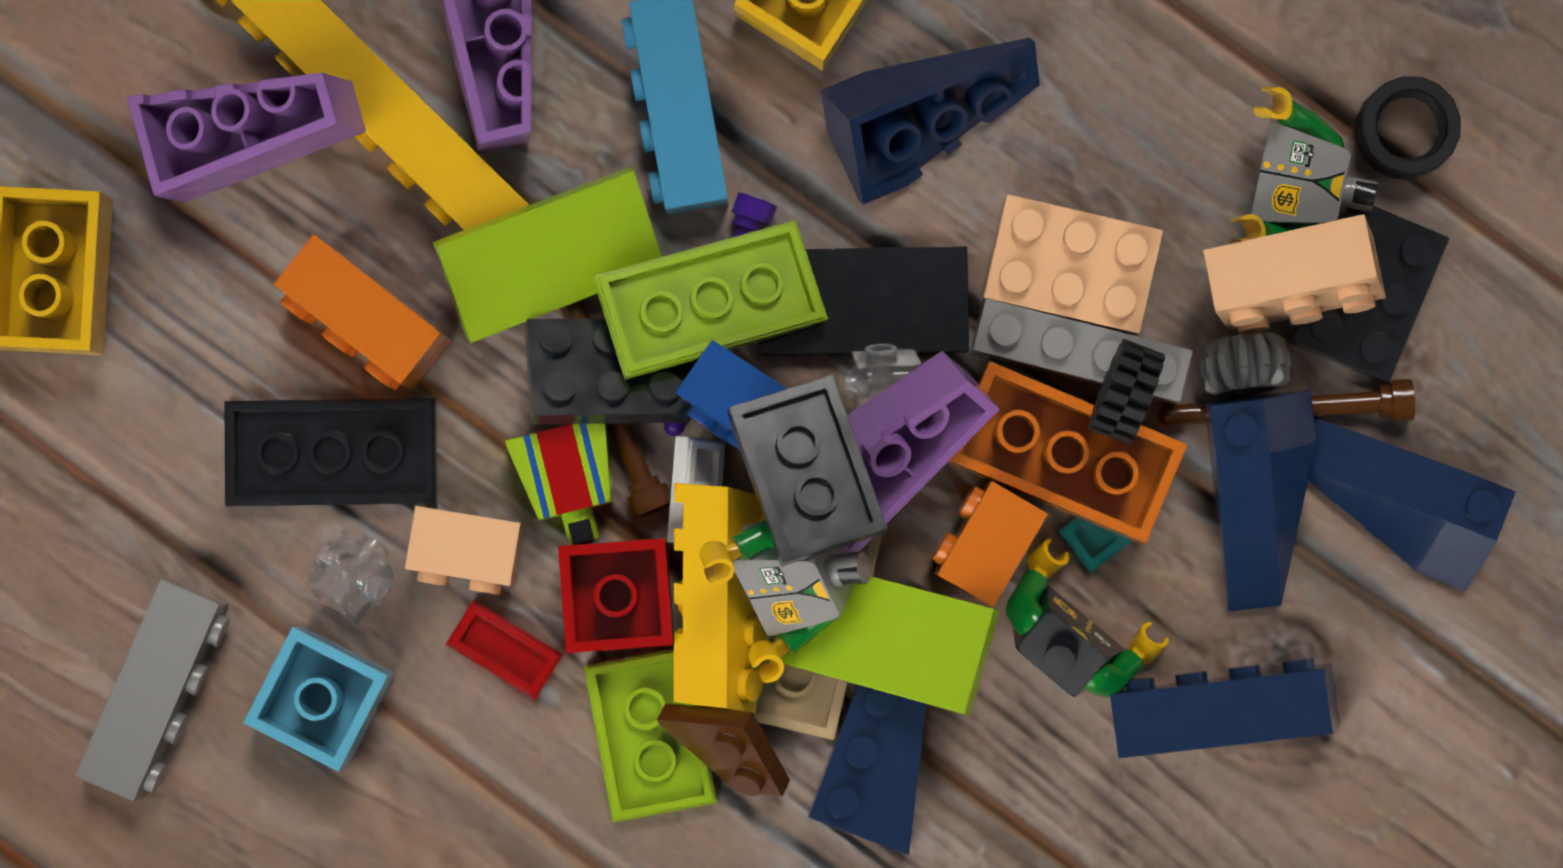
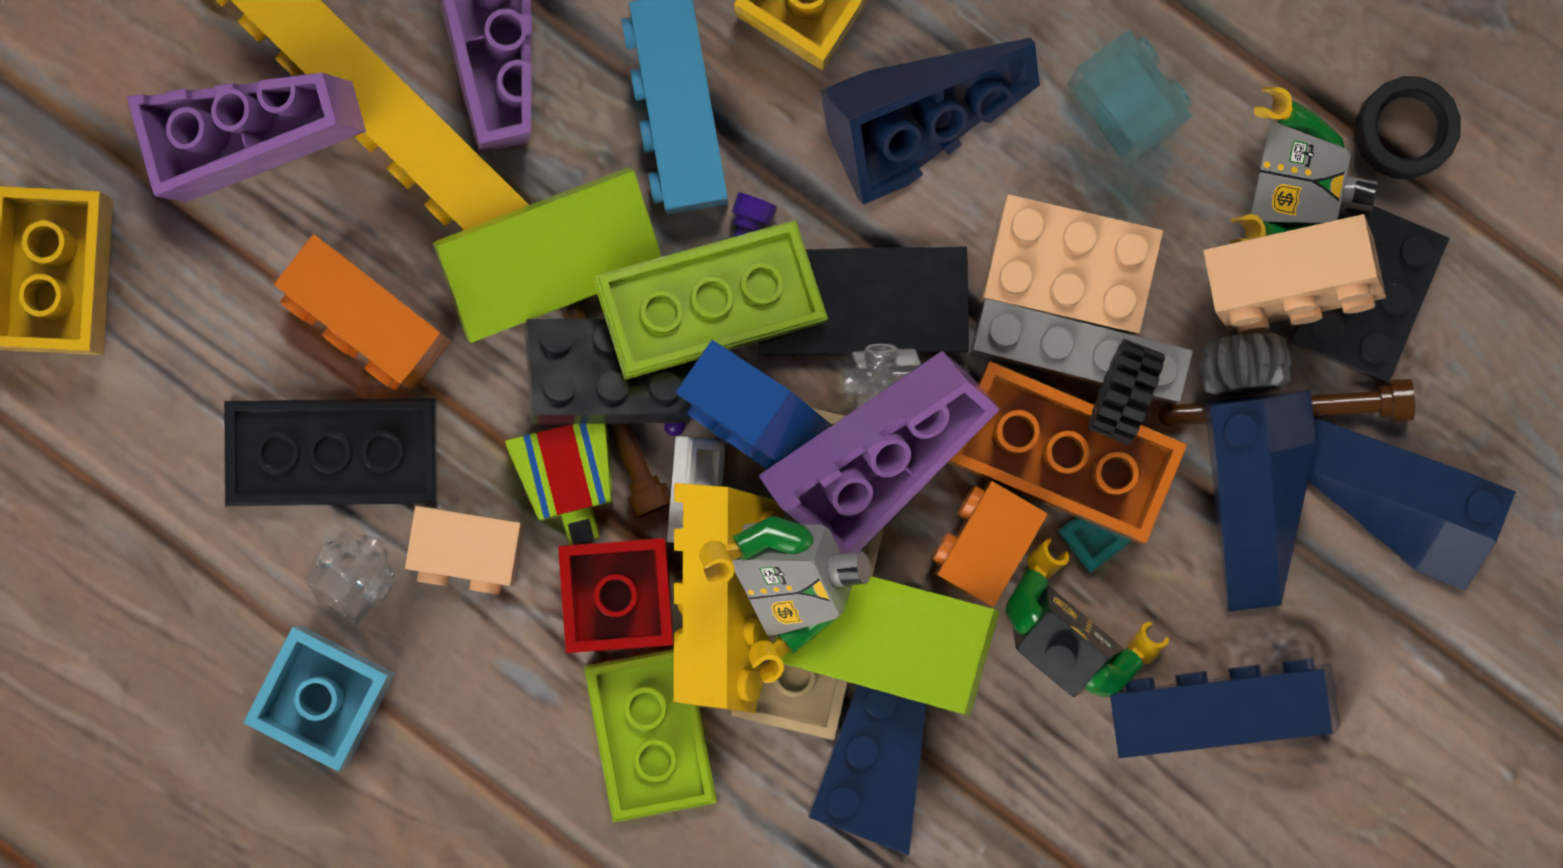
(152, 690): light grey brick -> none
(504, 649): red tile -> none
(729, 745): reddish brown wing -> none
(806, 470): black plate -> none
(1130, 97): none -> clear light blue brick

